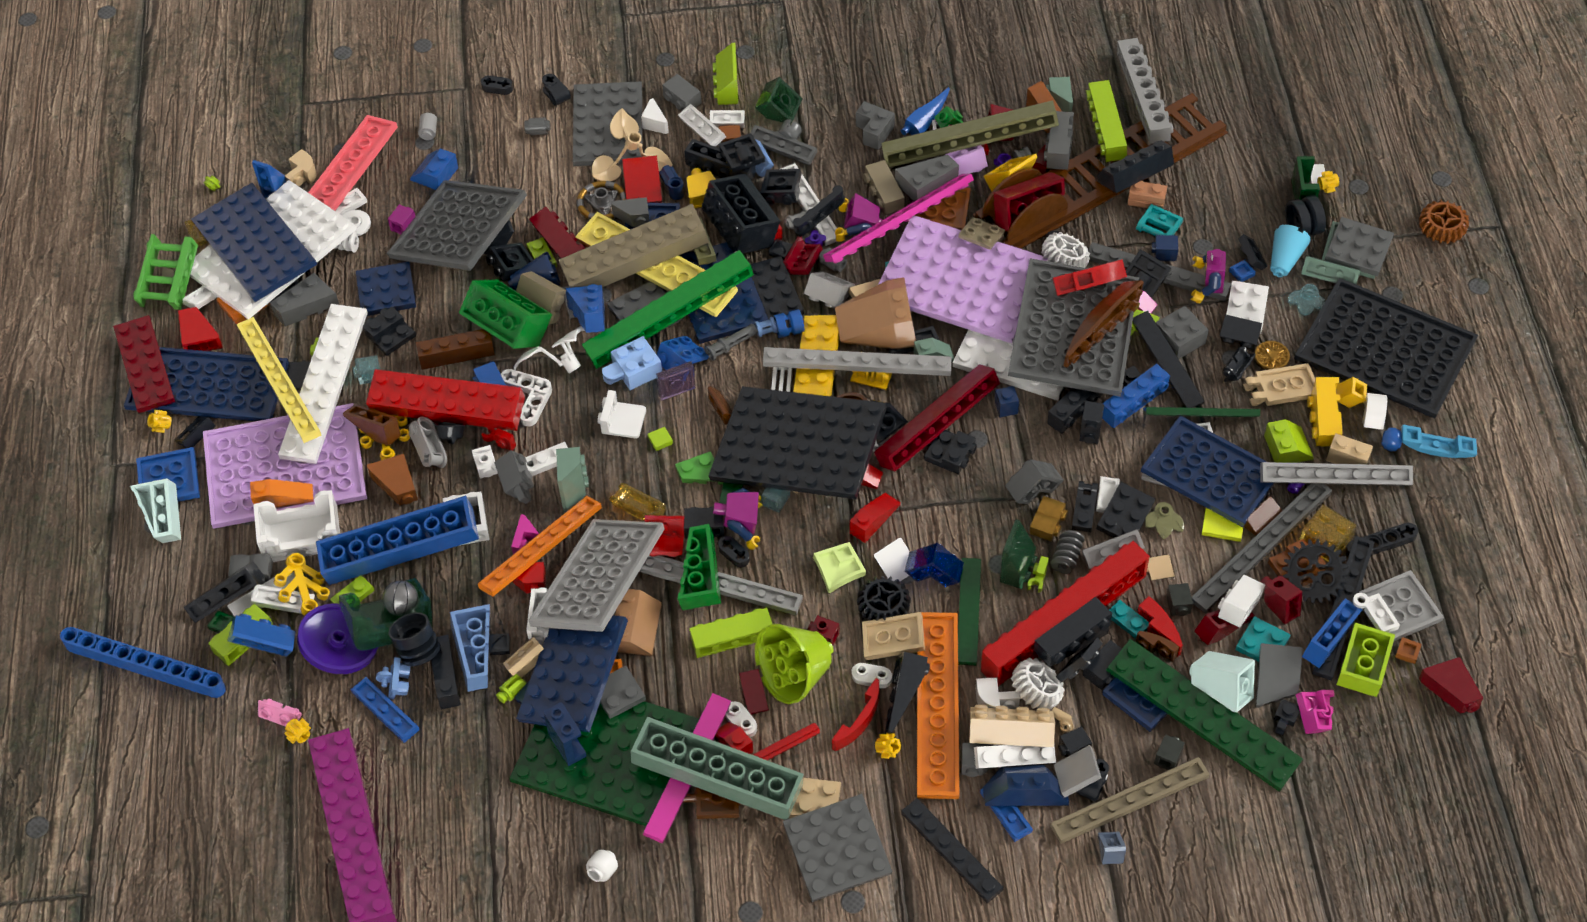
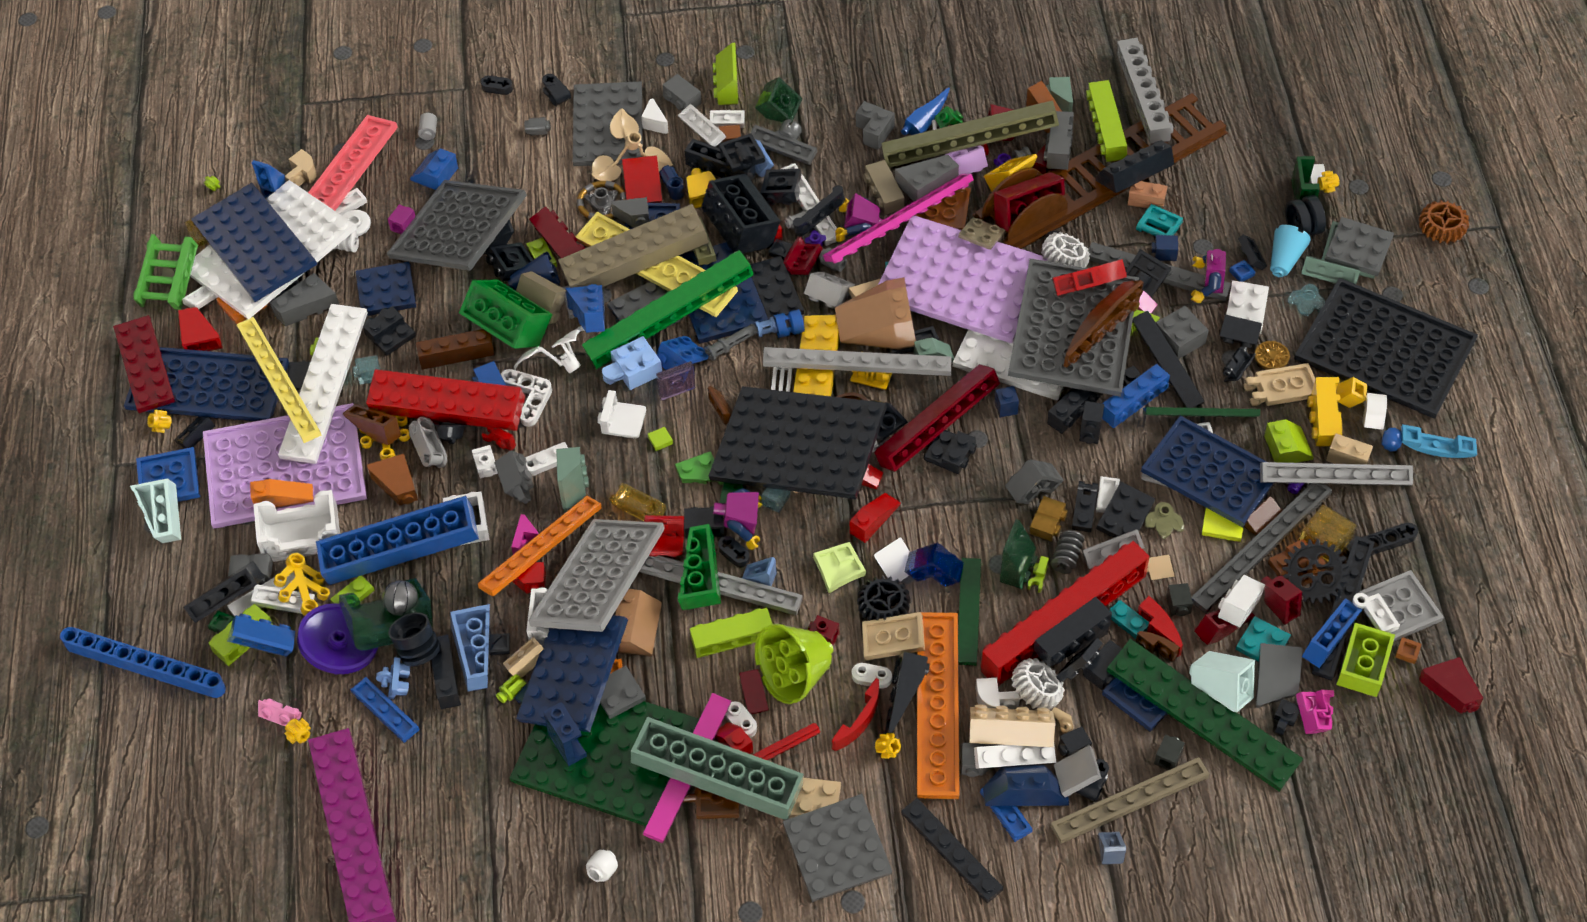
(761, 571): none -> medium blue slope

